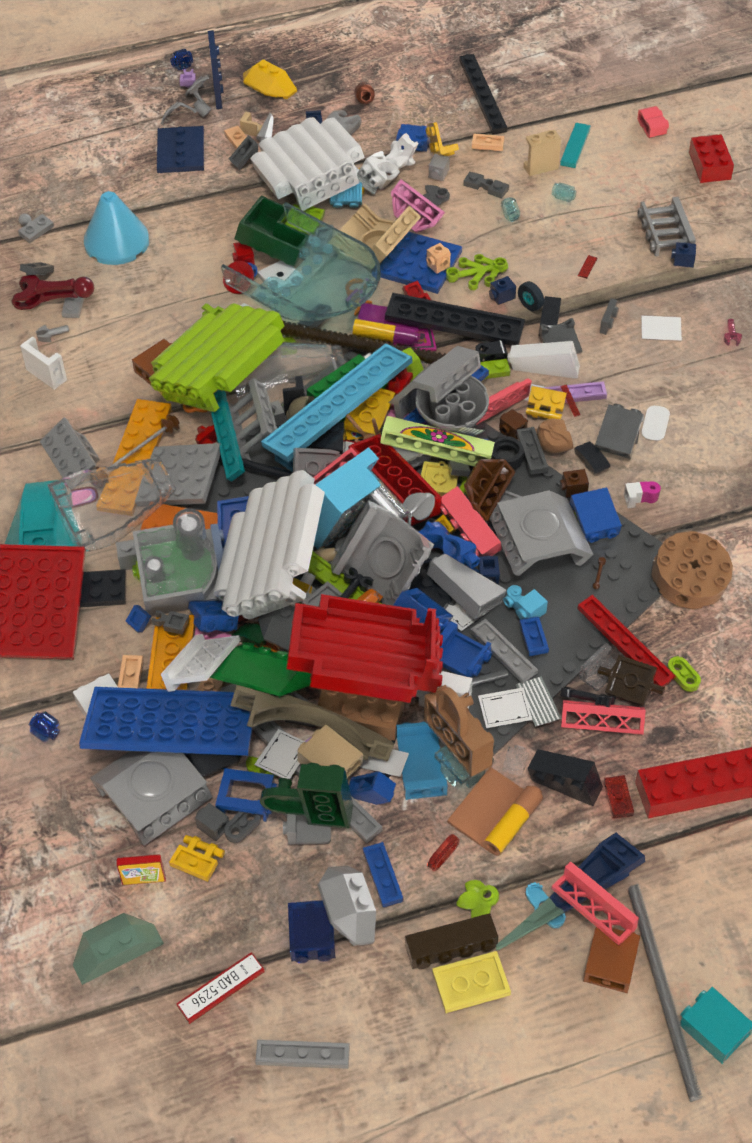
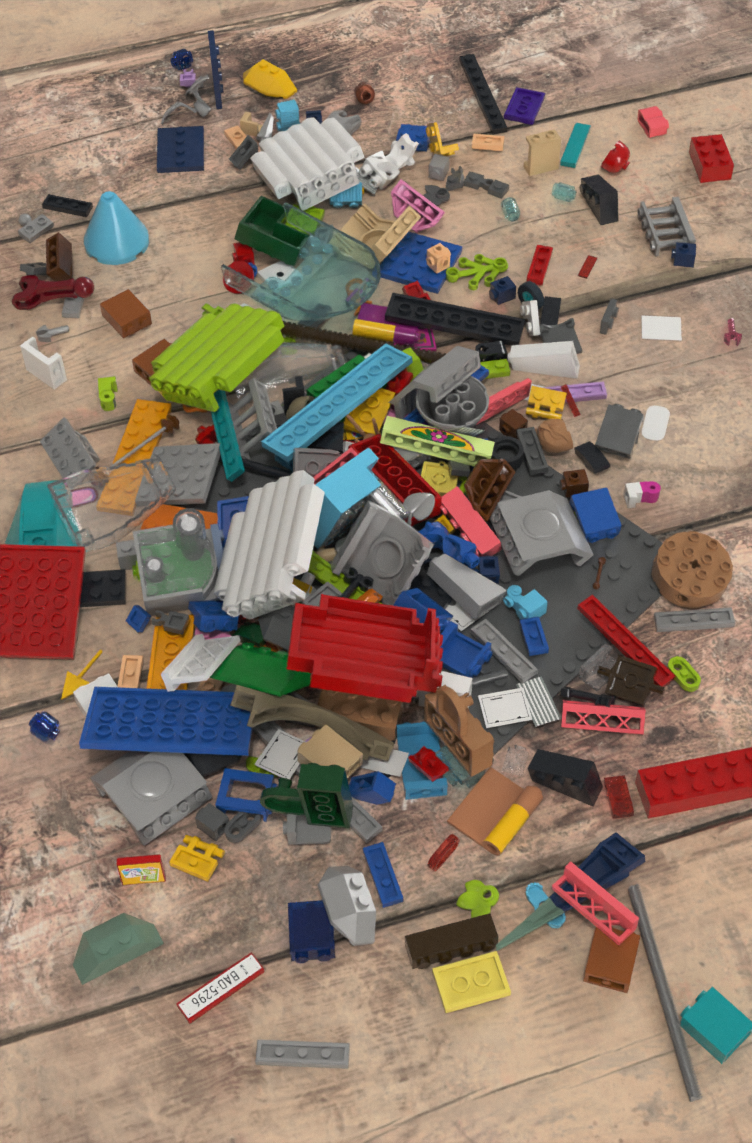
(58, 258): none -> reddish brown brick
(67, 205): none -> black tile
(73, 682): none -> yellow piece
(106, 388): none -> lime leg
(126, 313): none -> dark orange brick
(287, 115): none -> medium azure brick
(428, 764): none -> red hips
(455, 180): none -> dark grey plate
(524, 106): none -> dark purple tile
(529, 311): none -> white plate
(539, 264): none -> red plate
(601, 198): none -> black wedge
(617, 158): none -> red cylinder
(694, 619): none -> light grey tile

